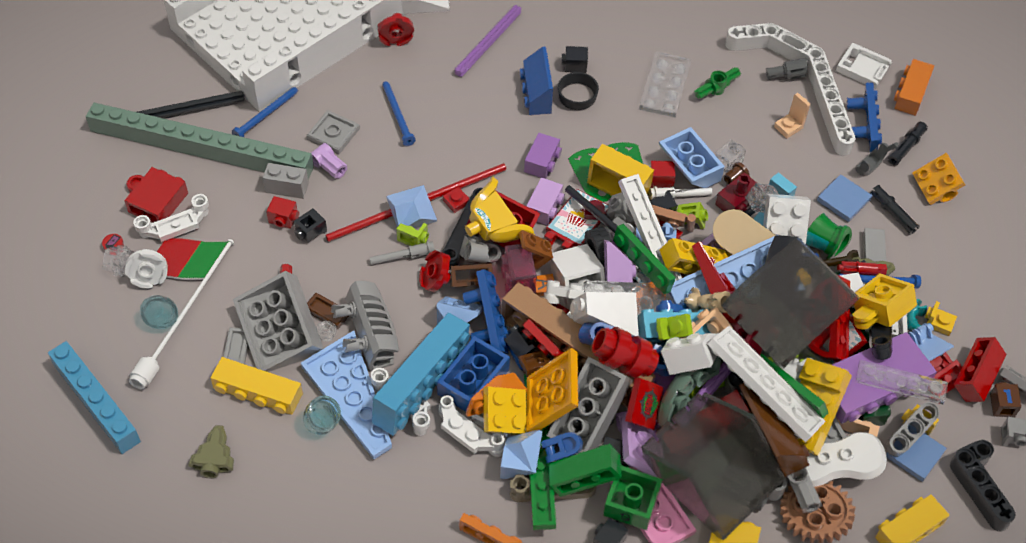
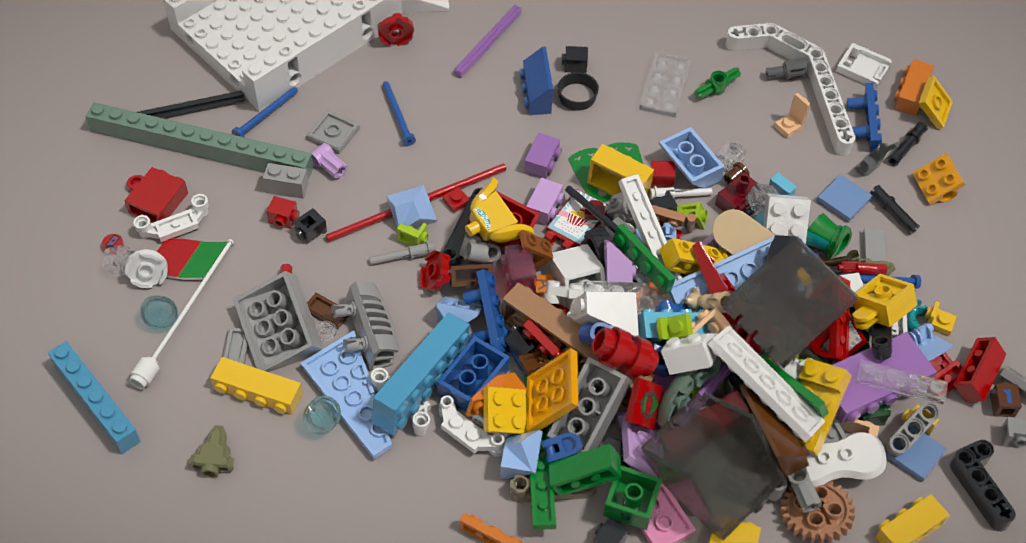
(935, 102): none -> yellow plate

